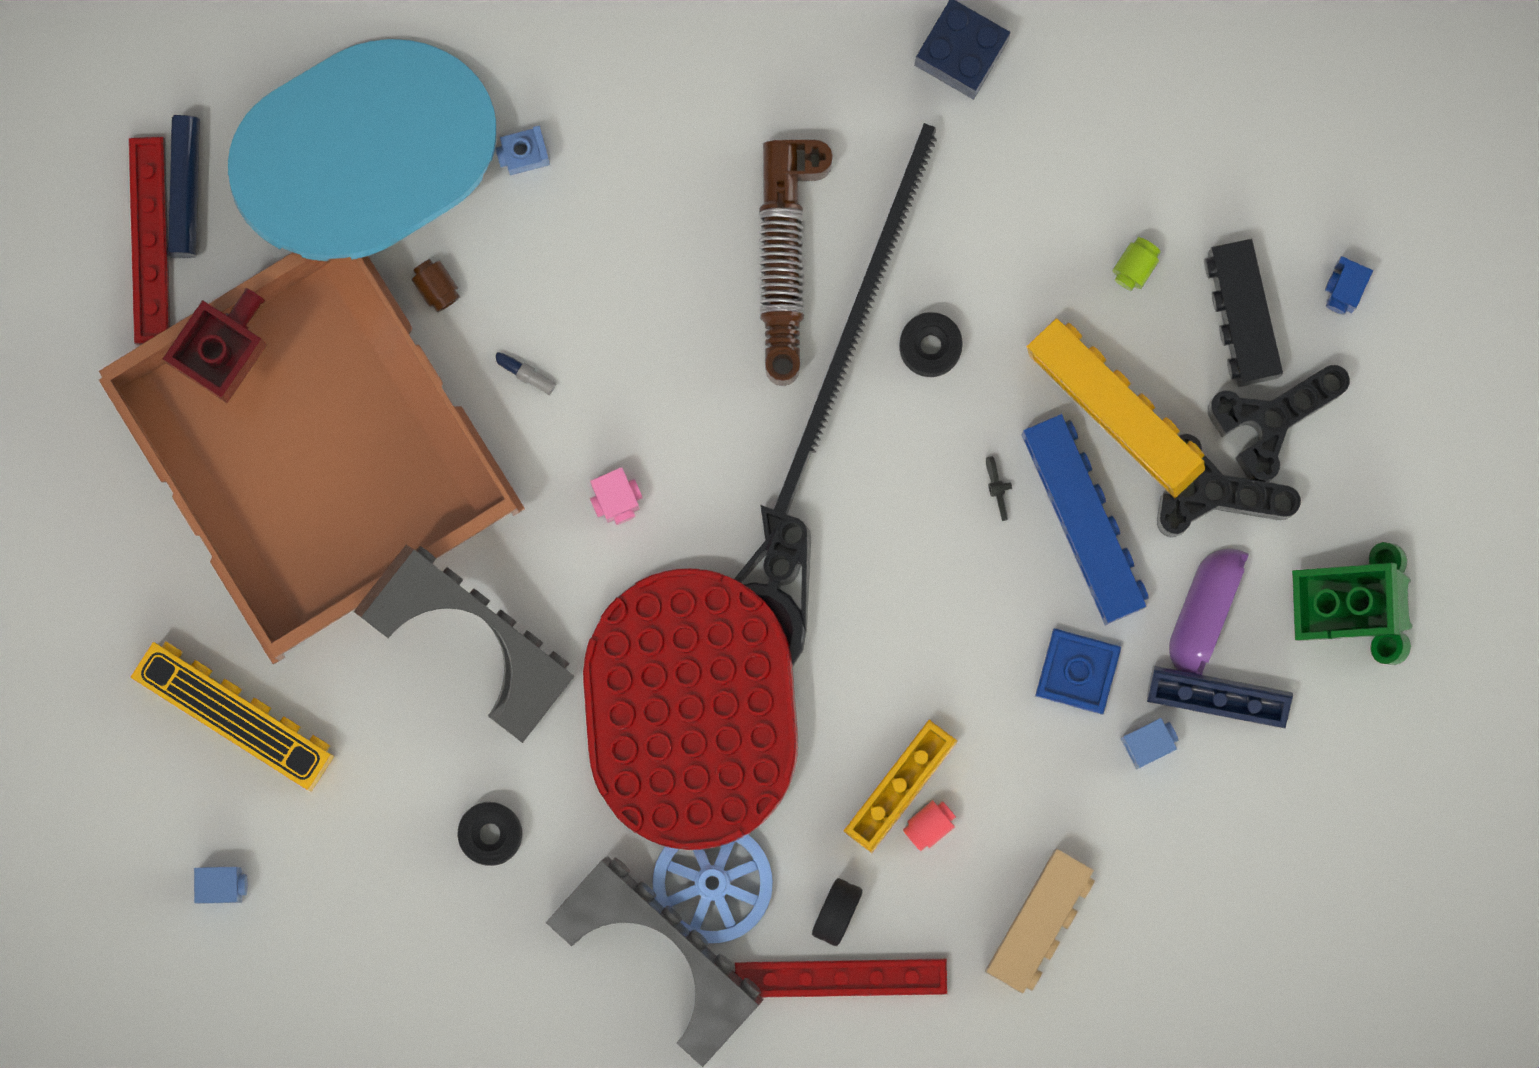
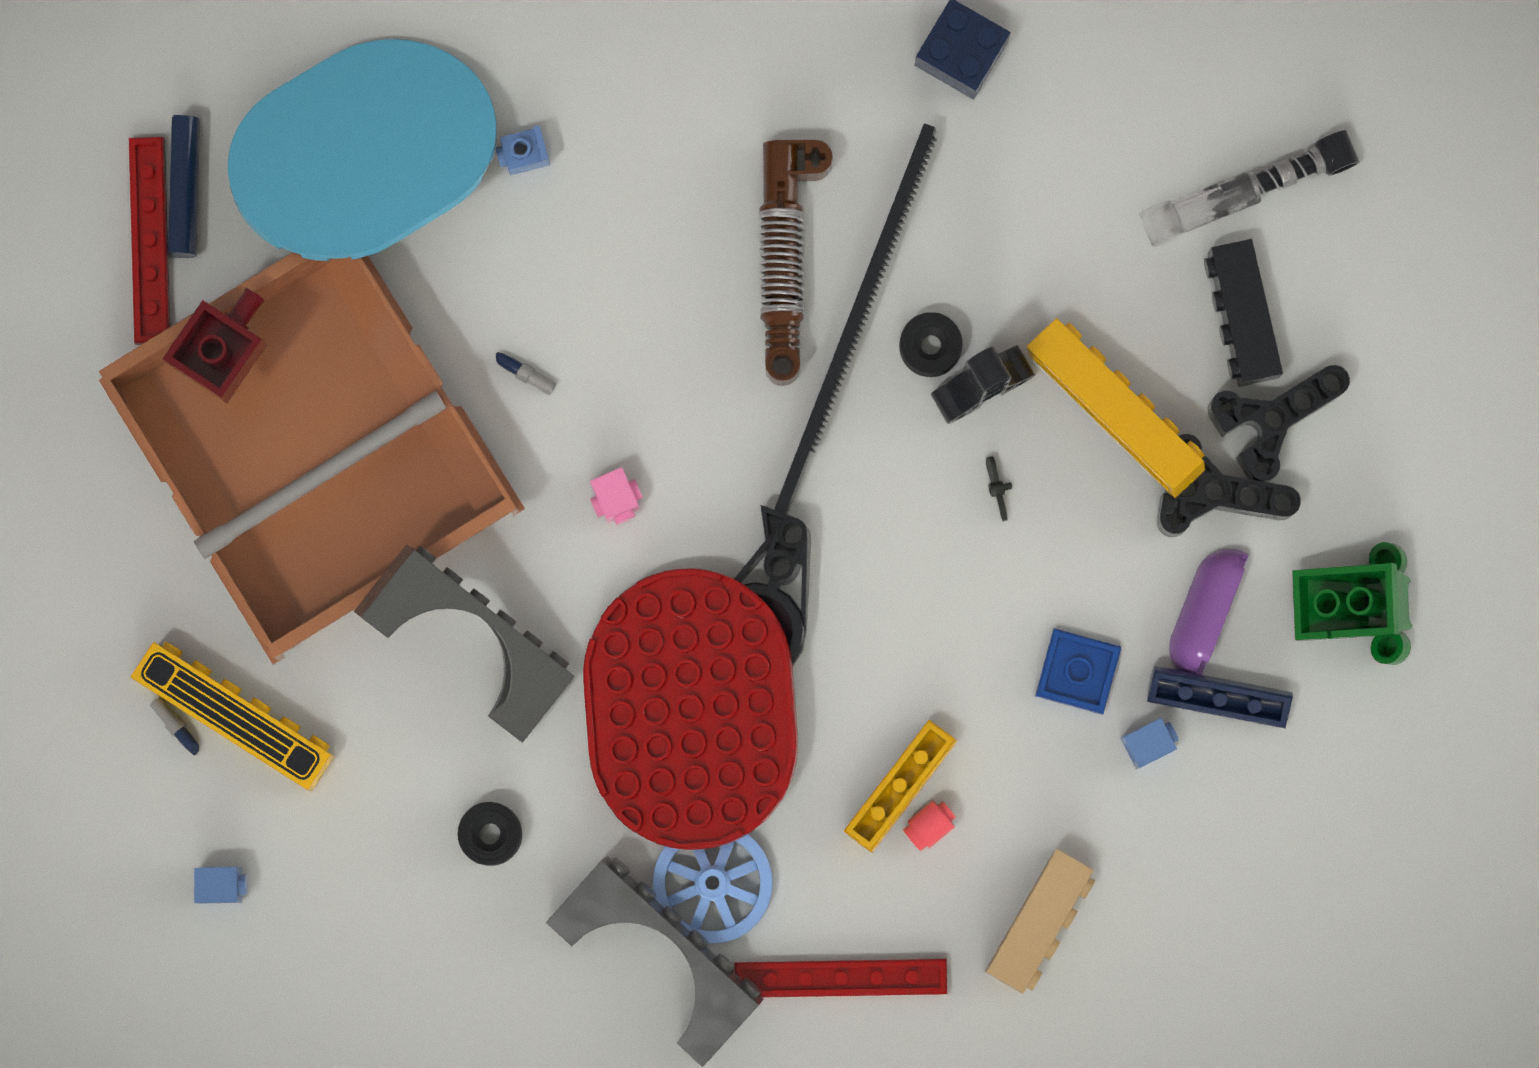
(175, 725): none -> light grey piece
(226, 533): none -> light grey piece
(435, 285): reddish brown brick -> none
(837, 912): black tyre -> none
(982, 379): none -> black beam
(1084, 519): blue brick -> none
(1136, 264): lime brick -> none
(1173, 218): none -> piece
(1347, 286): blue brick -> none

